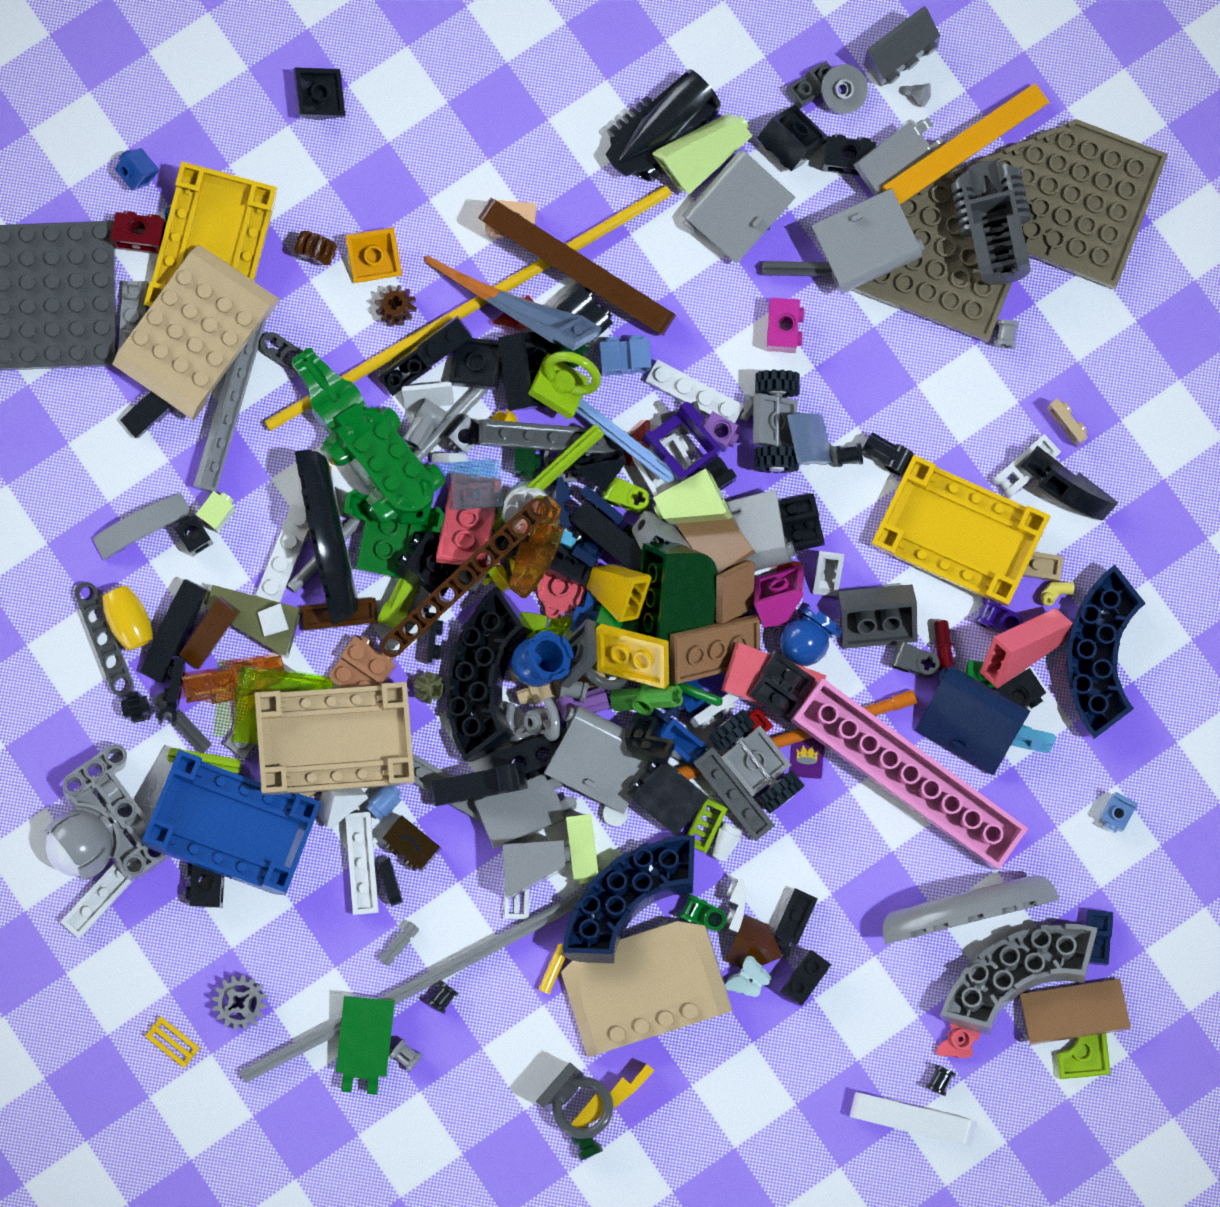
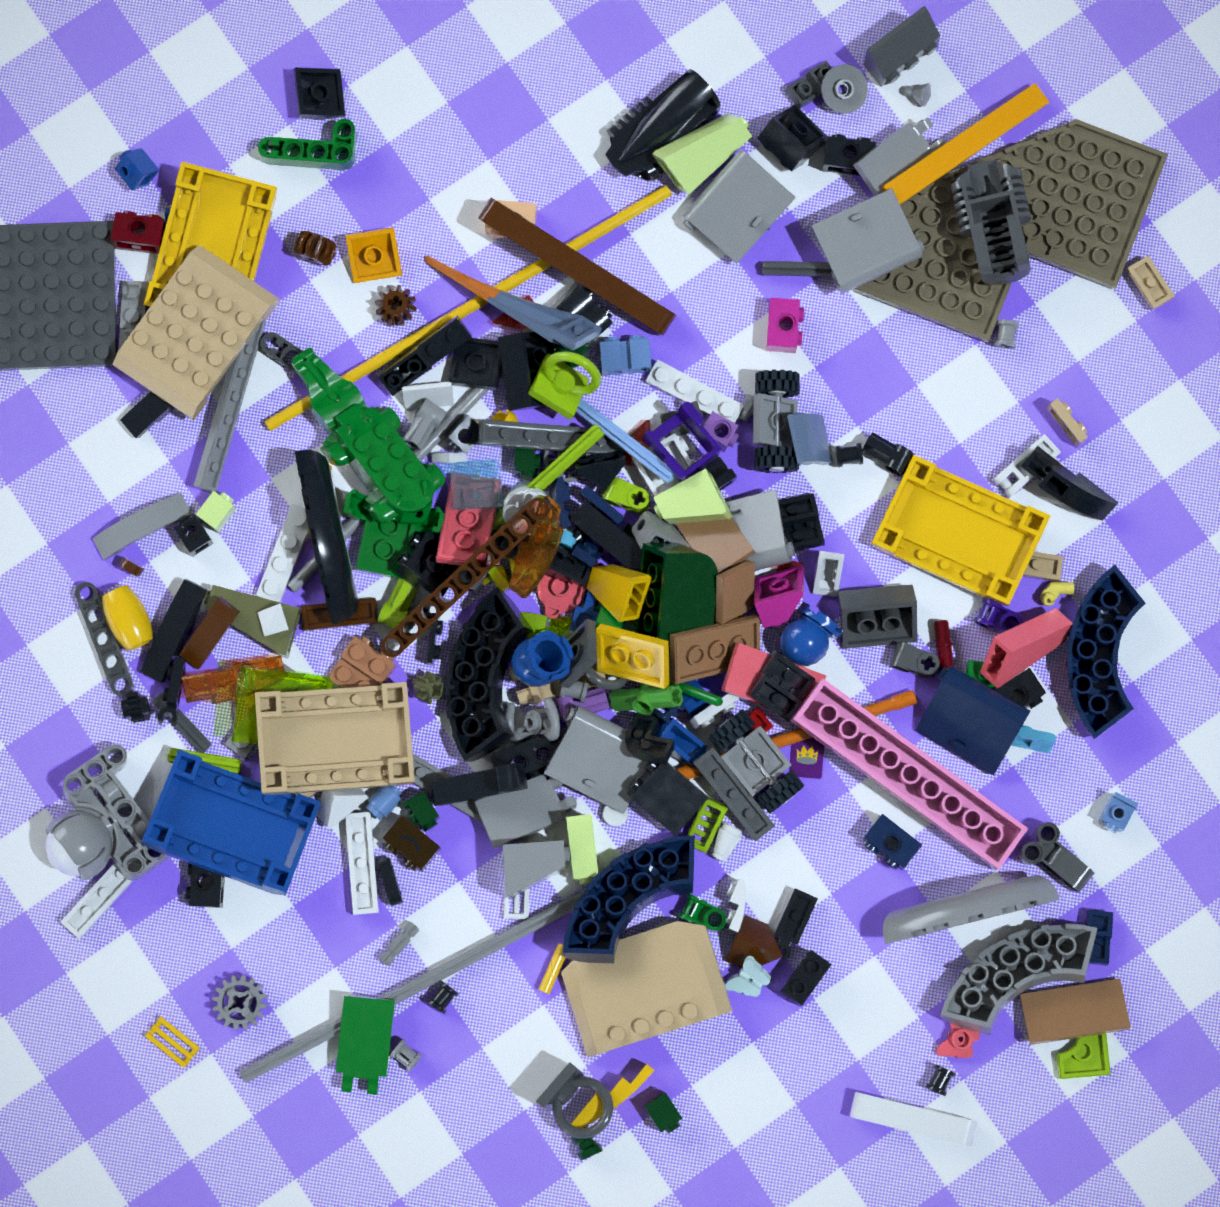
(131, 566): none -> reddish brown tile
(308, 147): none -> green beam
(422, 811): none -> dark green brick
(664, 1113): none -> dark green brick
(906, 844): none -> dark blue brick
(1057, 859): none -> dark grey piece
(1150, 283): none -> tan plate

